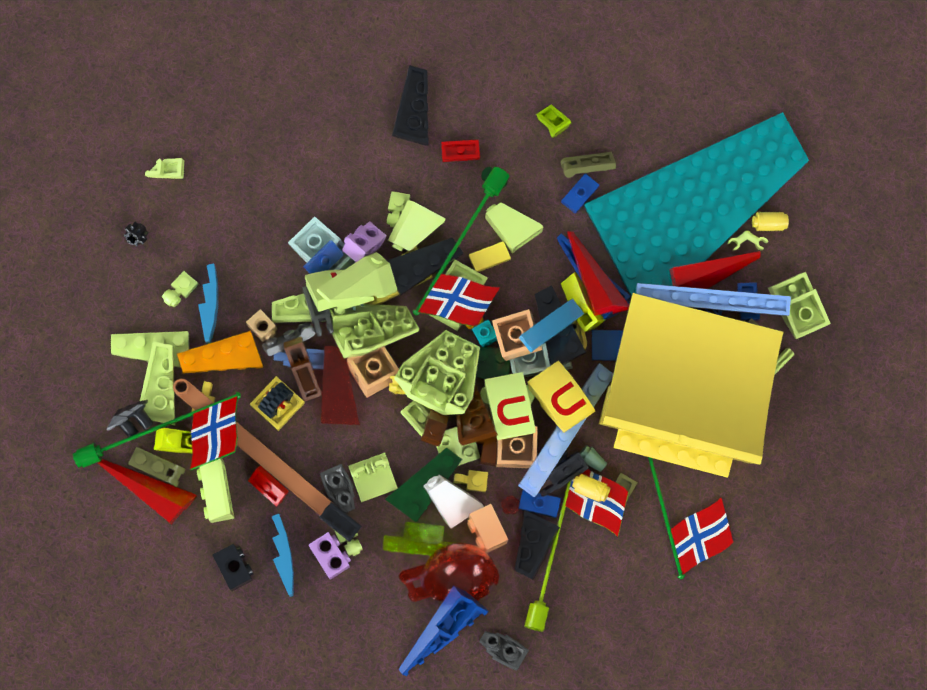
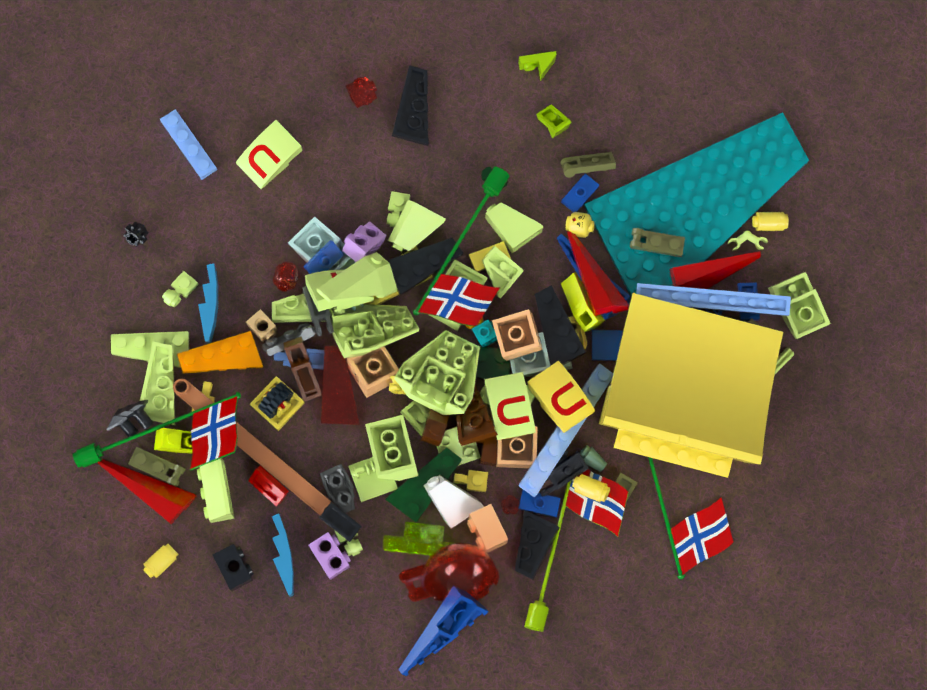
(160, 561): none -> light yellow head
(167, 169): yellowish green slope -> none
(188, 144): none -> light blue plate
(269, 154): none -> yellowish green slope
(285, 276): none -> clear red head
(362, 91): none -> clear red brick
(391, 449): none -> yellowish green slope
(460, 150): red plate -> none
(501, 270): none -> yellowish green wing
(504, 649): dark grey connector -> none
(542, 61): none -> lime slope
(551, 325): dark azure slope -> none
(580, 224): none -> light yellow head
(657, 242): none -> olive plate

